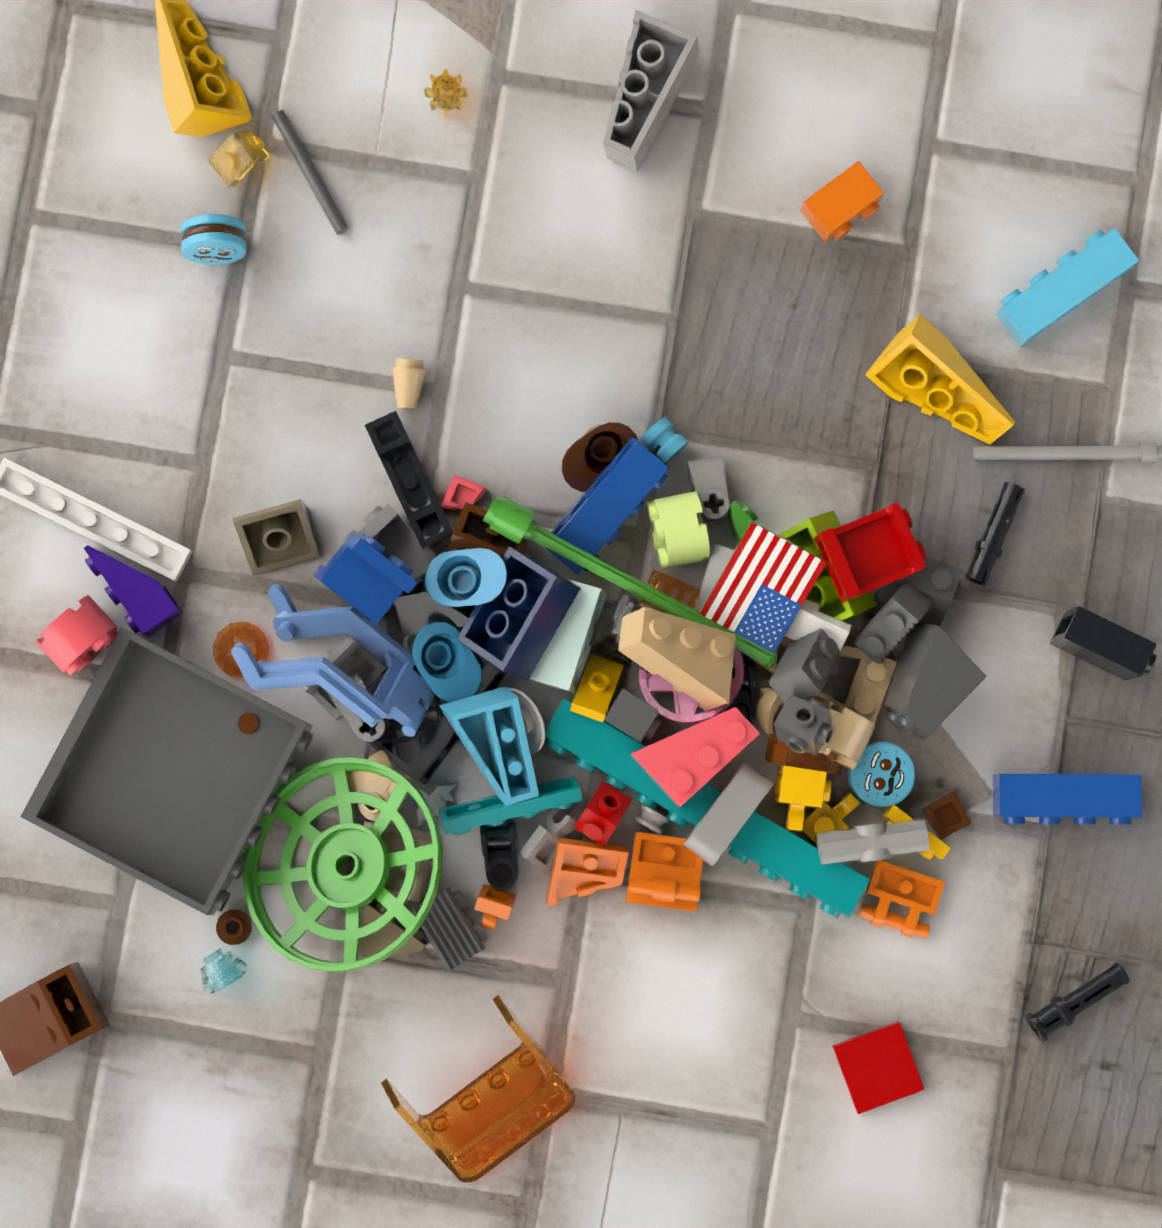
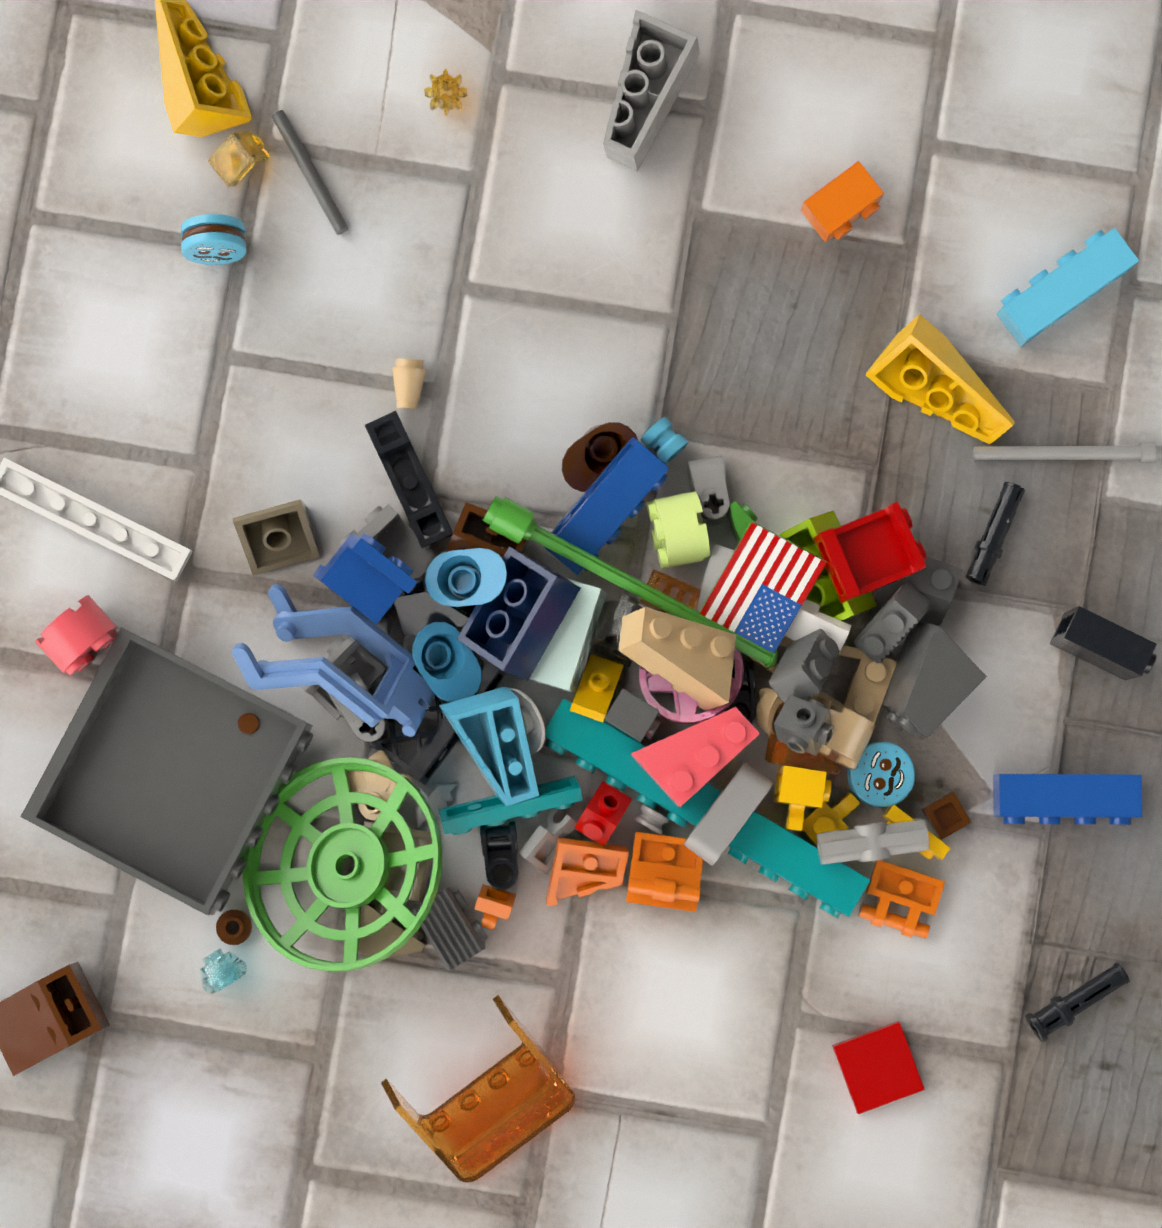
(144, 598): dark purple slope -> none
(246, 634): clear orange gear -> none
(460, 492): coral tile -> none

